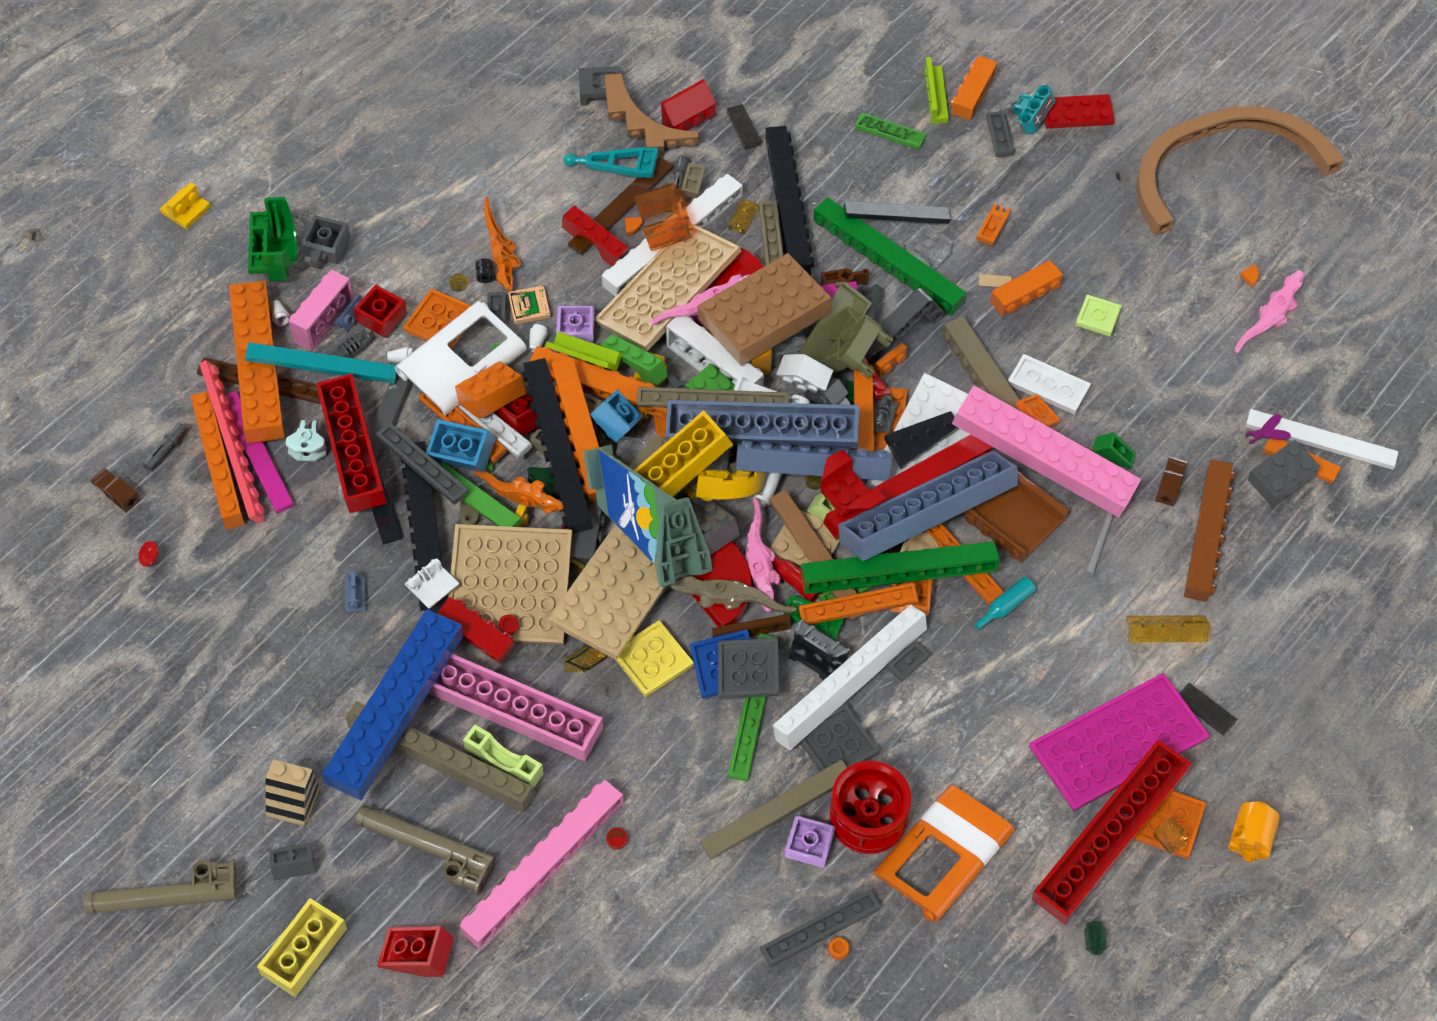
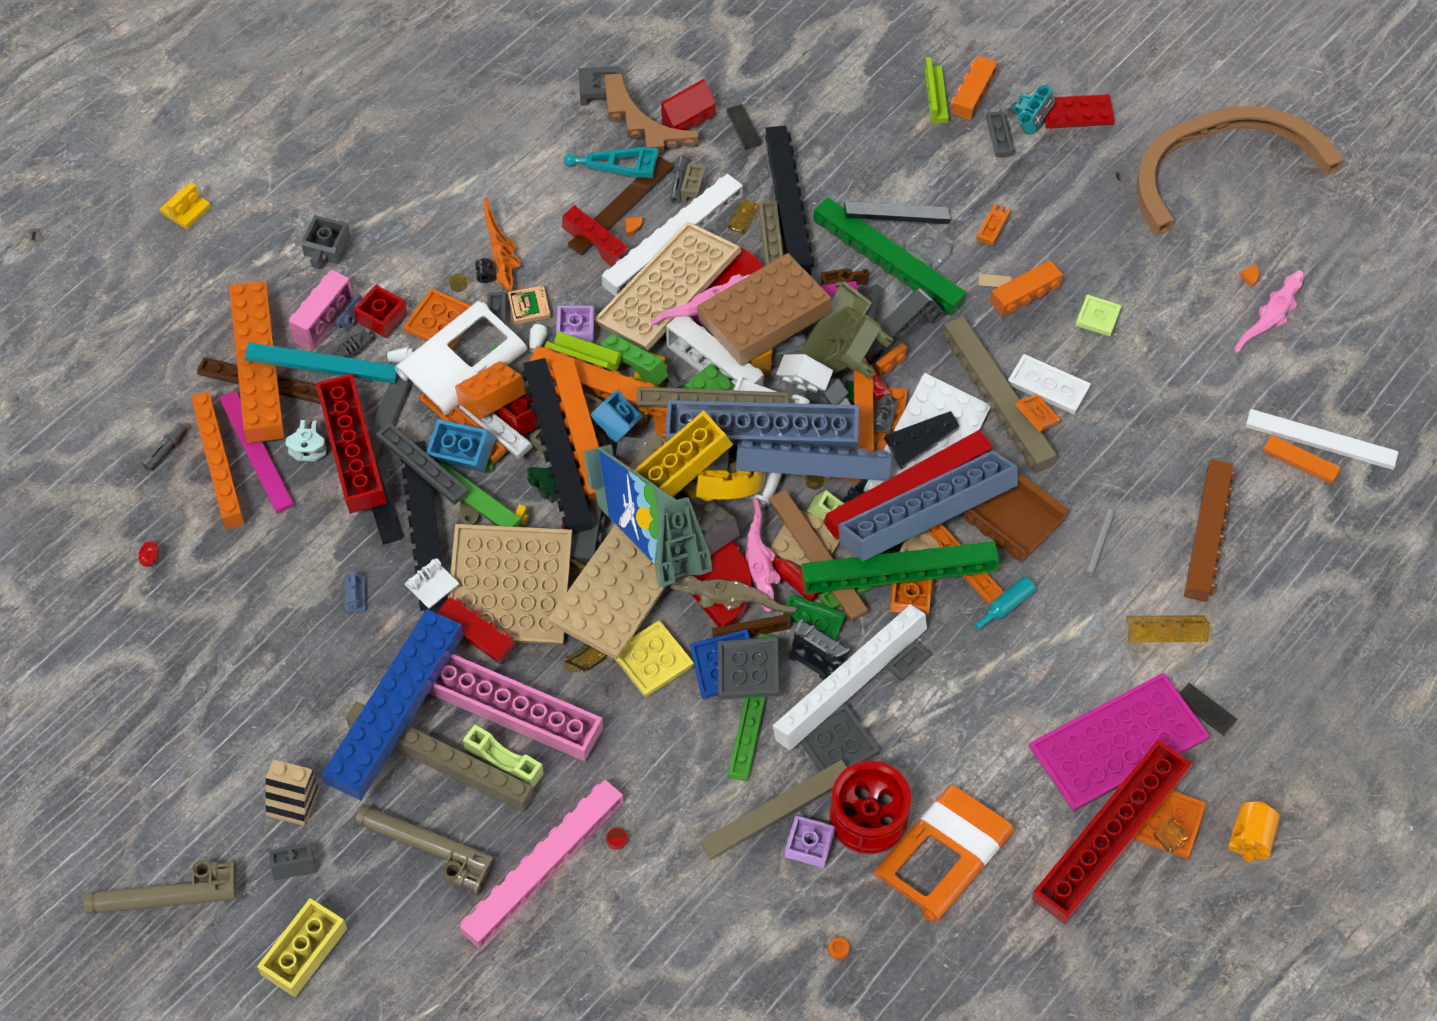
(116, 490): reddish brown piece -> none
(233, 445): coral plate -> none
(272, 251): green piece -> none
(279, 313): white cone -> none
(416, 950): red slope -> none
(508, 624): red tile -> none
(523, 492): orange animal -> none
(673, 228): clear orange arch -> none
(820, 928): dark grey plate -> none
(844, 487): red piece -> none
(859, 604): orange tile -> none
(890, 131): bright green tile -> none
(1046, 451): bright pink brick -> none
(1095, 937): clear green brick -> none
(1114, 450): green slope -> none
(1171, 481): reddish brown piece -> none
(1269, 431): magenta piece -> none
(1283, 473): dark grey brick -> none

